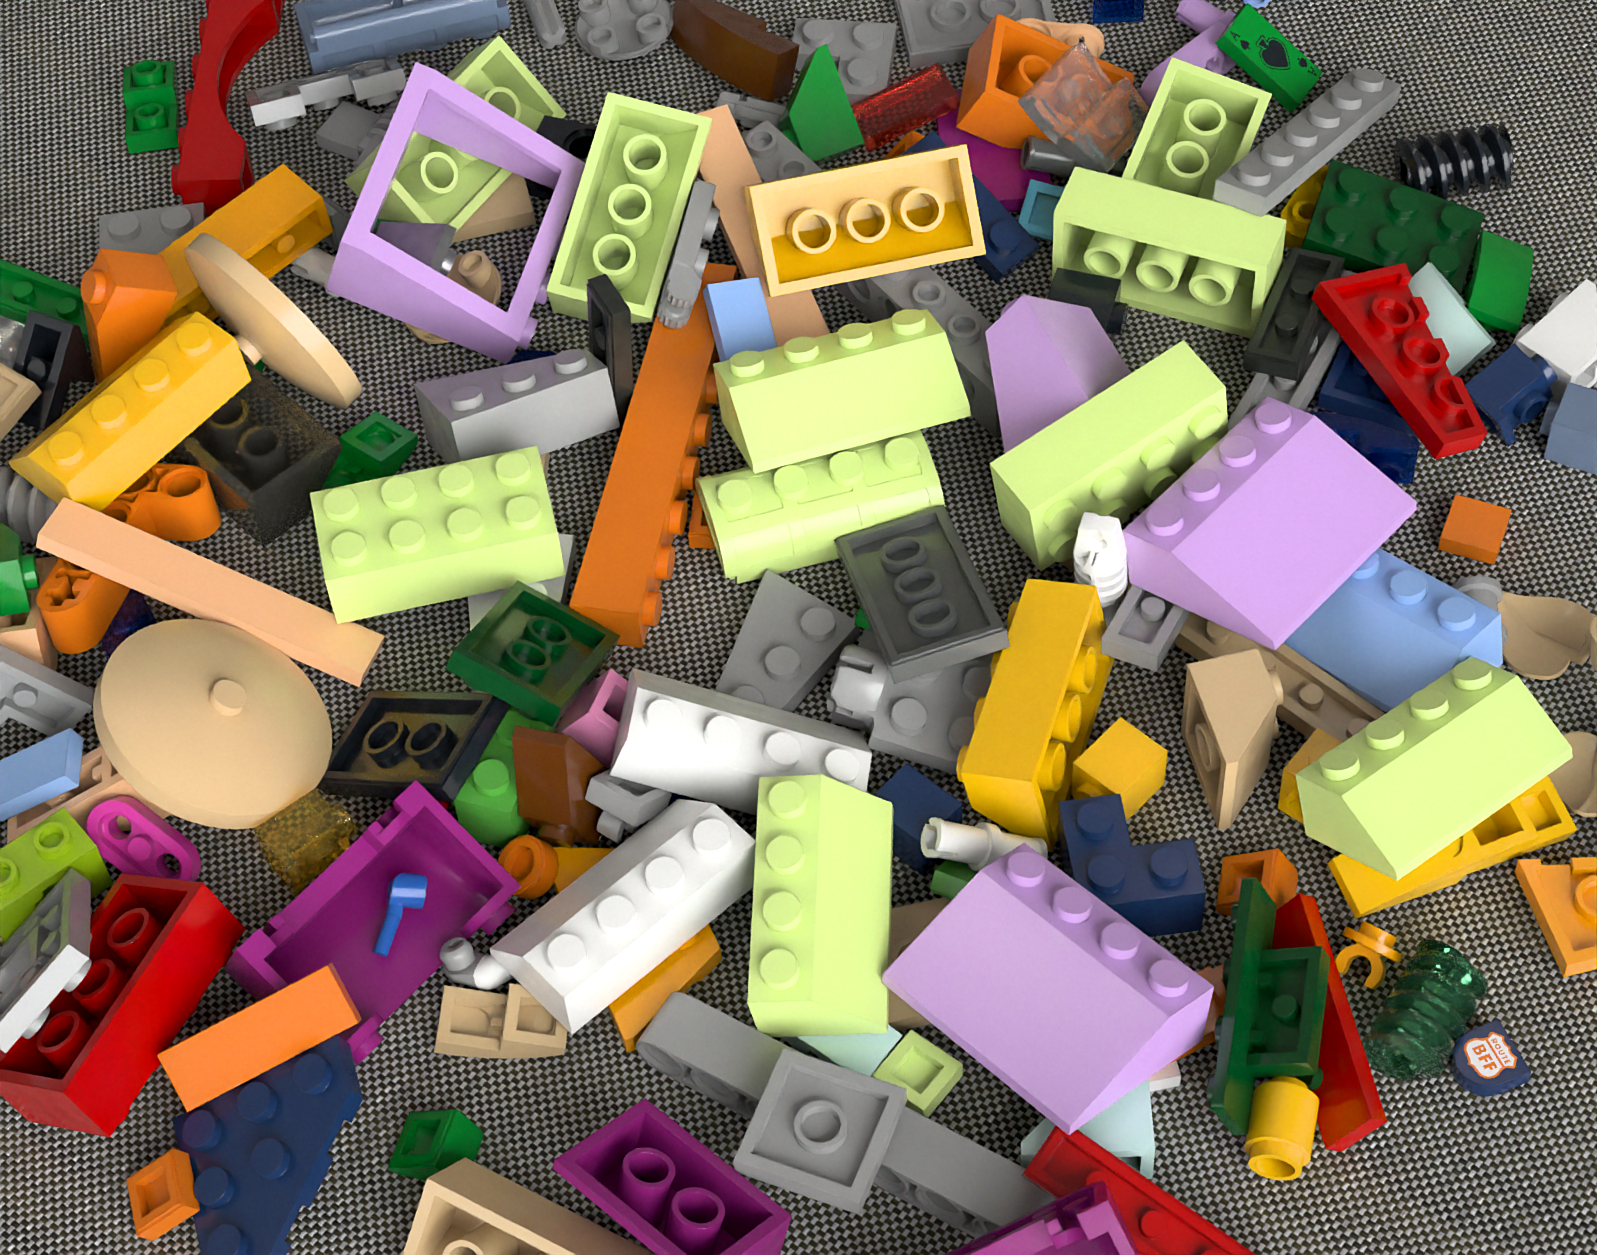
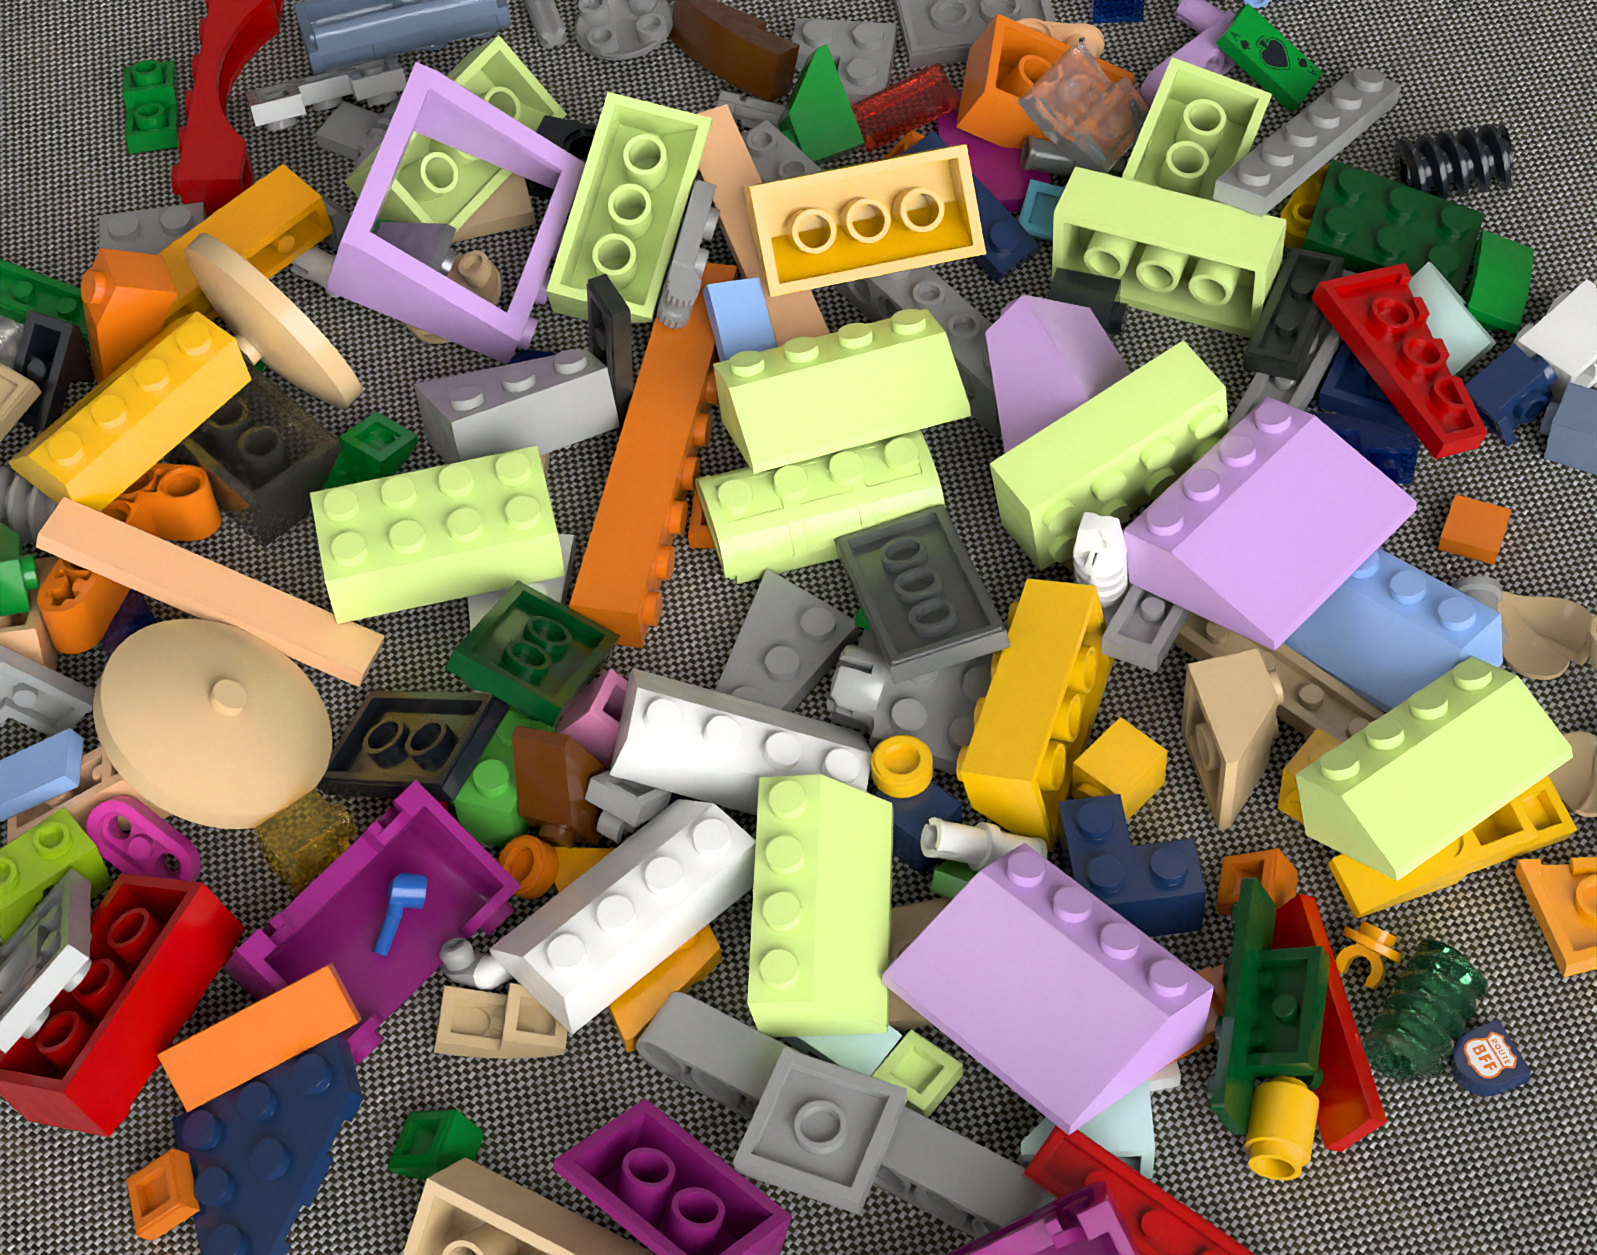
(902, 766): none -> yellow tile

